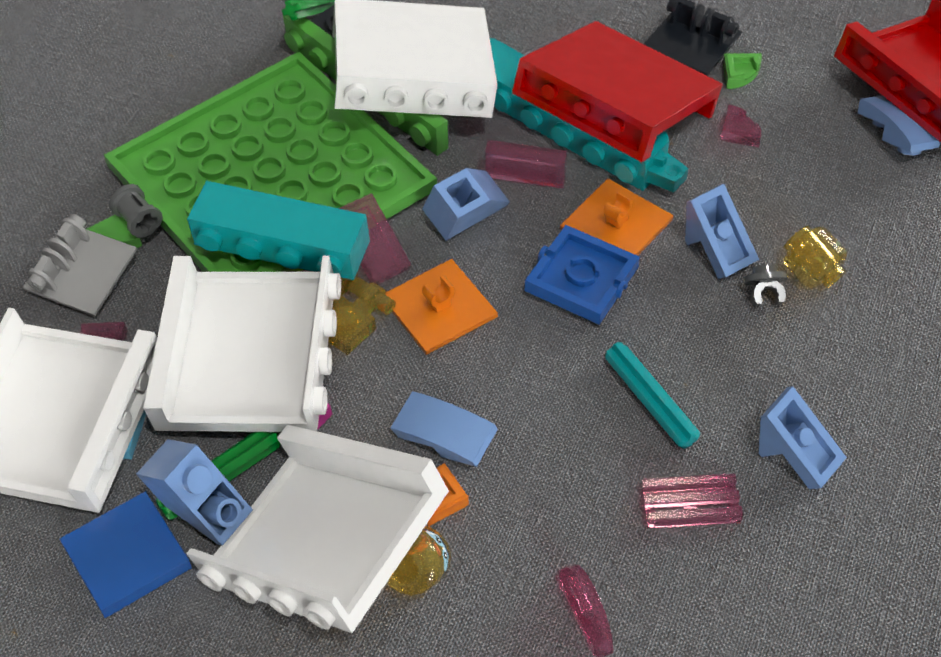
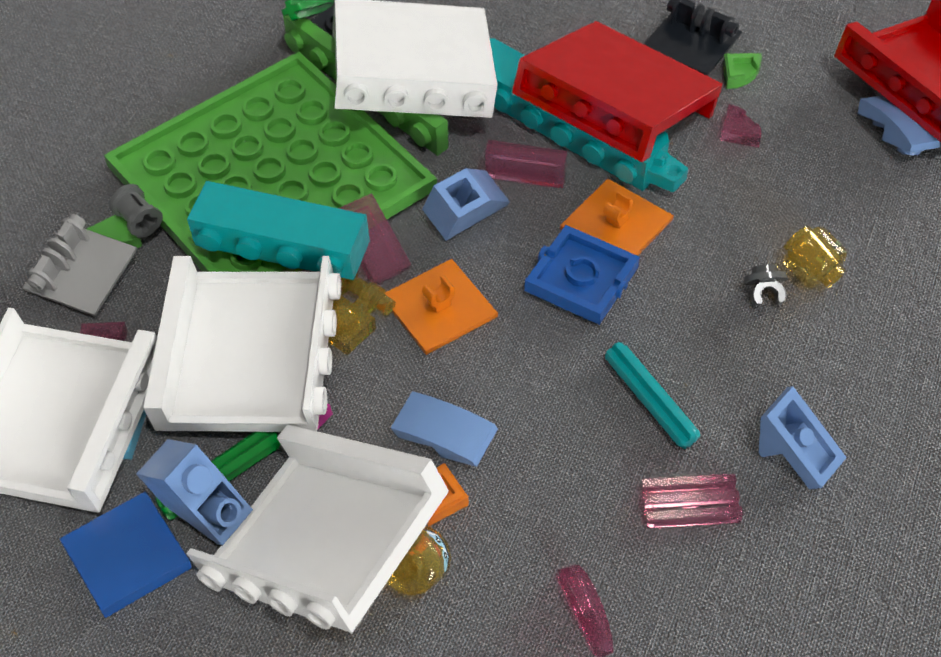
(719, 228): medium blue slope -> none

